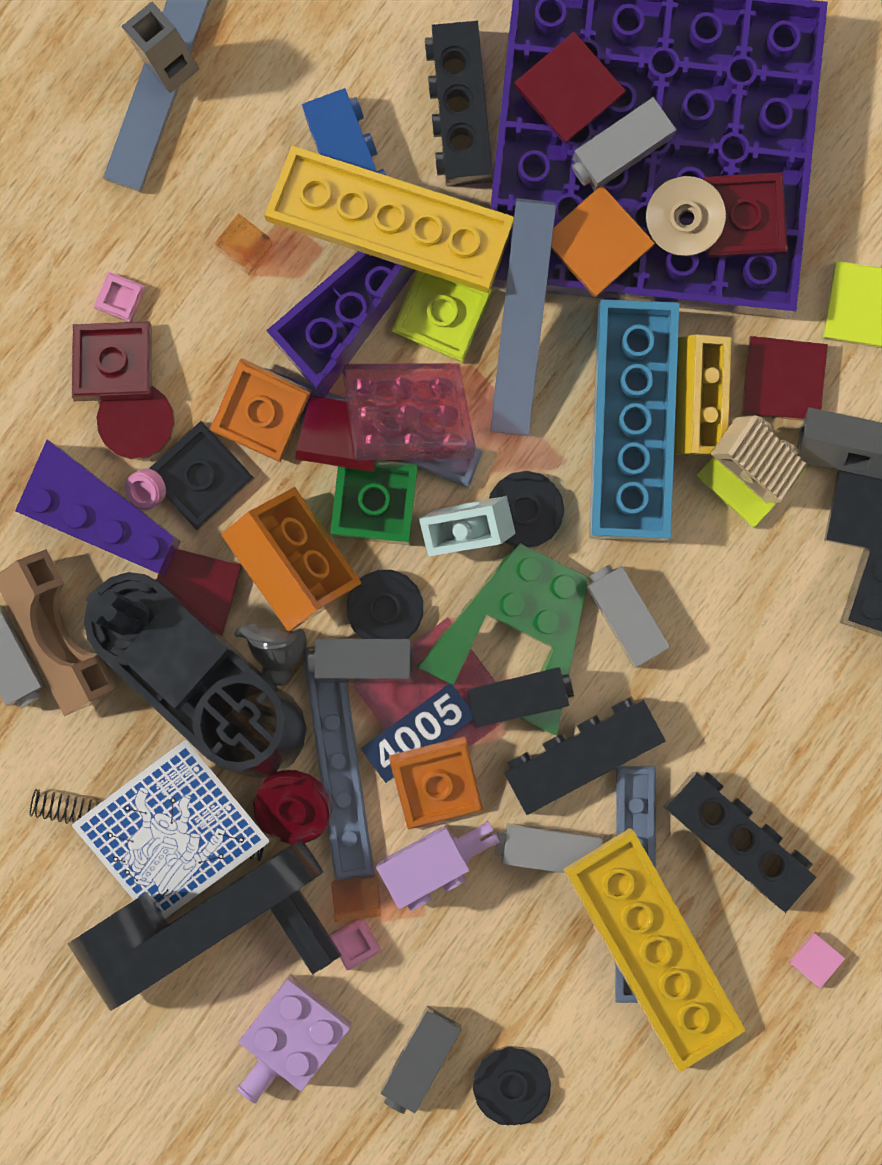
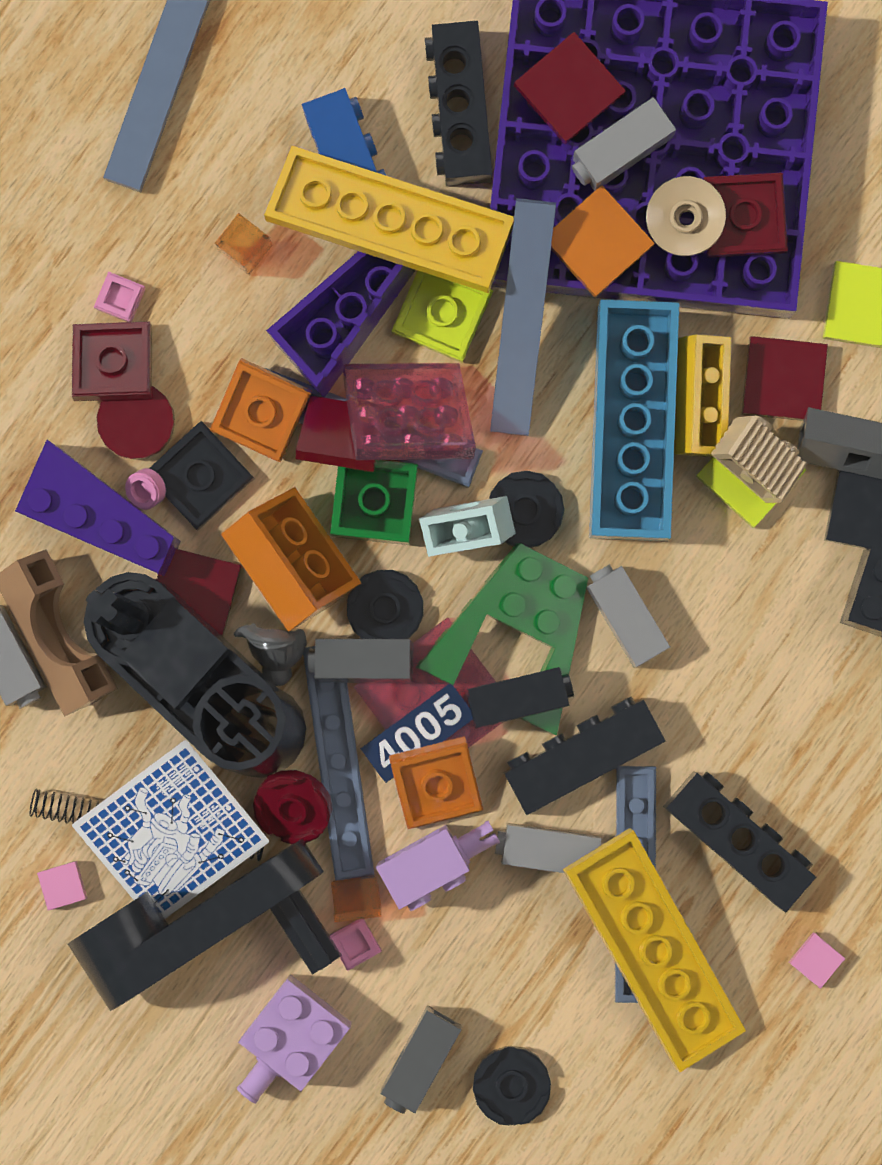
(62, 885): none -> bright pink tile
(160, 47): dark grey brick -> none

